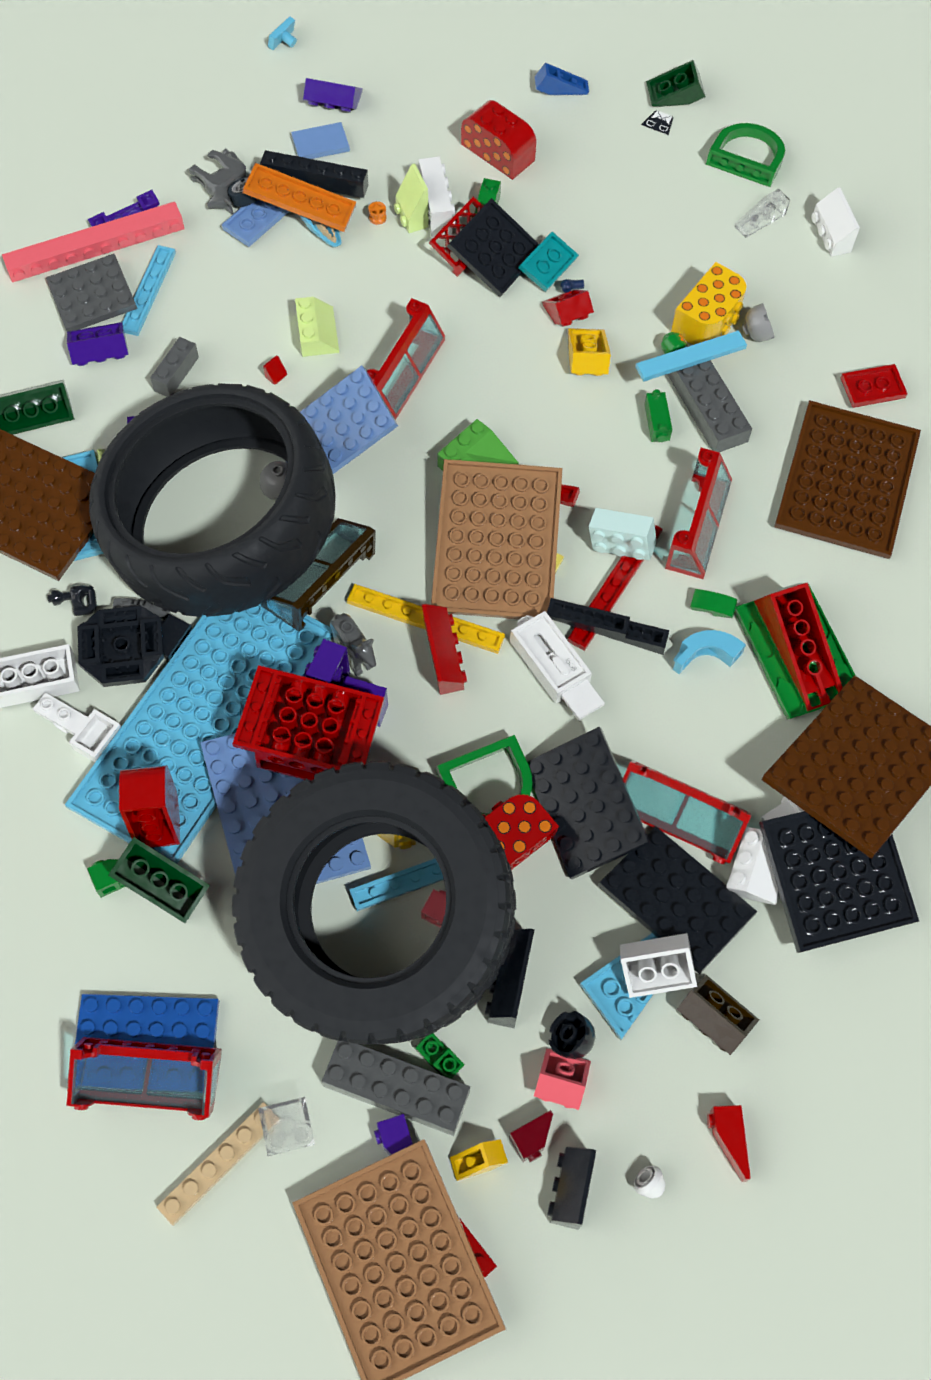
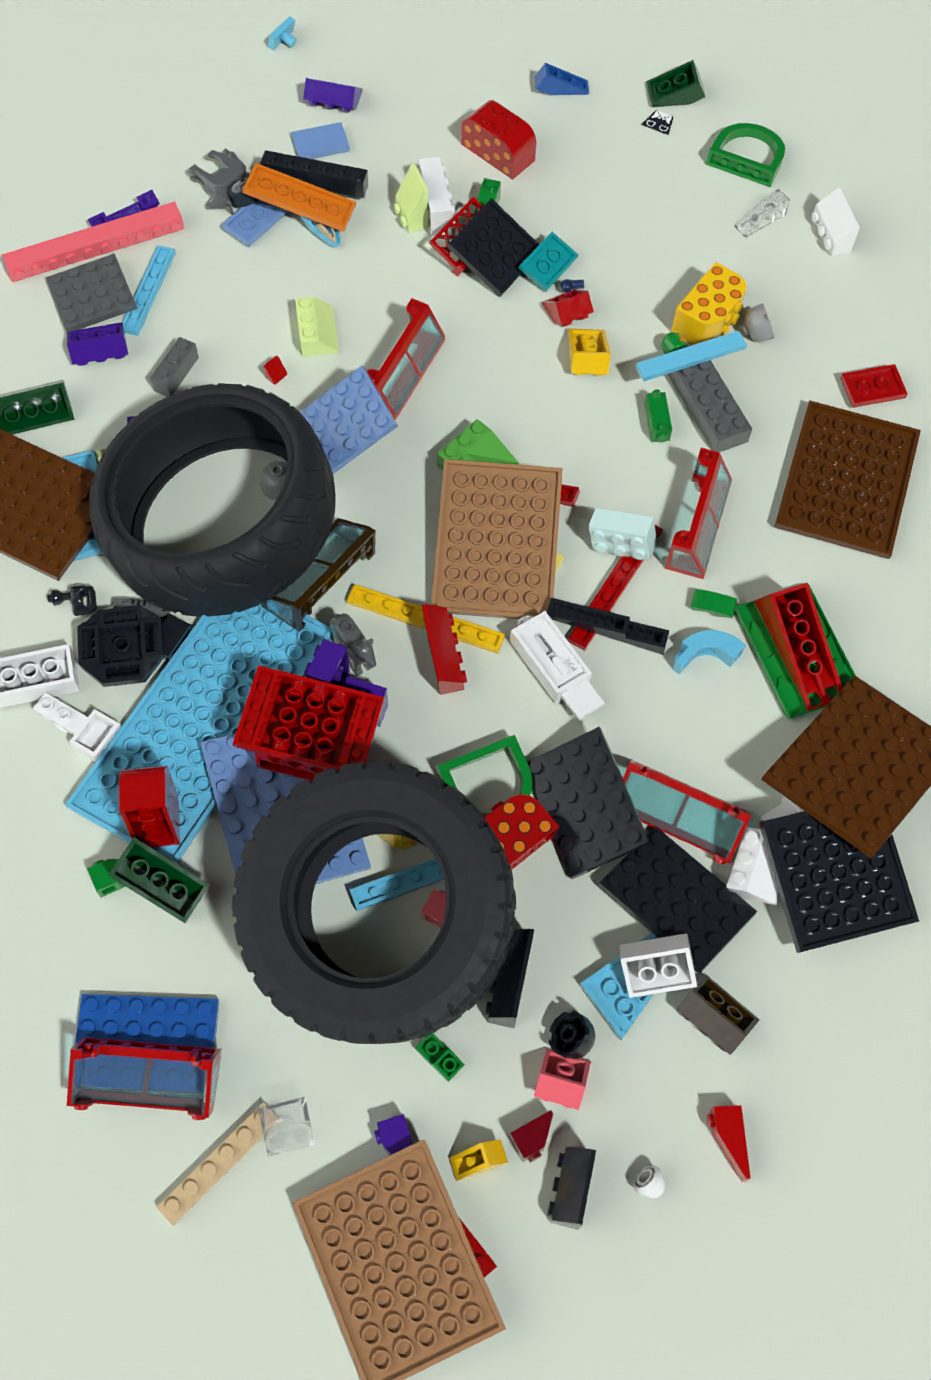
(377, 213): orange wheel -> none
(396, 1086): dark grey brick -> none

